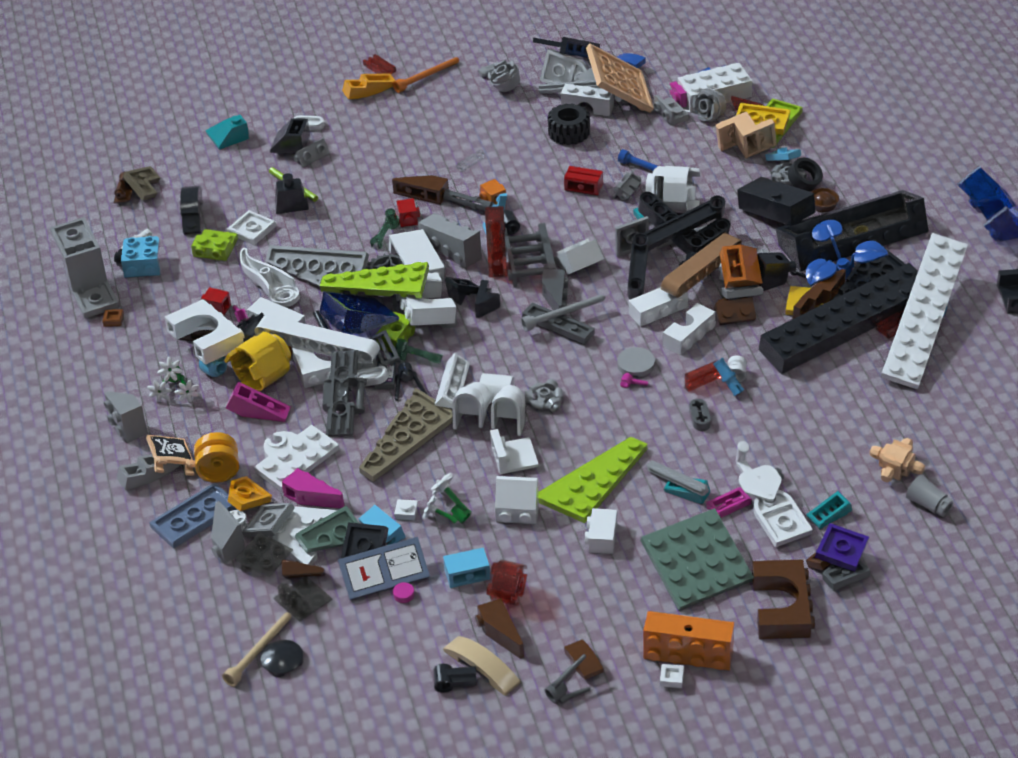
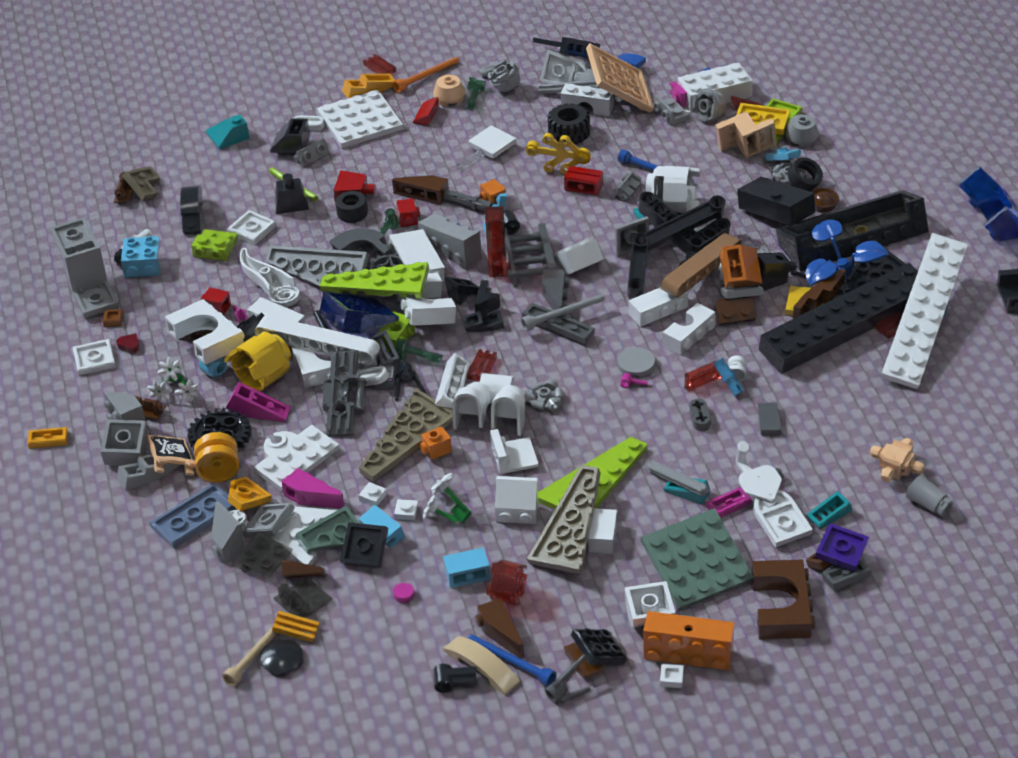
(48, 437): none -> light orange tile
(94, 357): none -> white tile
(123, 441): none -> light grey slope
(128, 343): none -> dark red tile
(151, 408): none -> reddish brown hinge
(223, 422): none -> black gear
(296, 623): none -> light orange tile
(351, 206): none -> black tyre
(352, 181): none -> red torso
(359, 118): none -> white plate
(361, 240): none -> dark grey arch
(372, 494): none -> white plate
(383, 568): tile -> none
(427, 111): none -> red slope
(436, 443): none -> orange brick
(449, 90): none -> light nougat cone
(476, 86): none -> clear green brick
(477, 323): none -> black slope
(480, 354): none -> clear red tile
(492, 141): none -> white tile
(545, 675): none -> blue piece
(567, 531): none -> dark tan wing
(578, 155): none -> yellow plant
(599, 646): none -> black tile
(647, 598): none -> white brick
(769, 419): none -> dark grey tile
(802, 131): none -> light grey cone

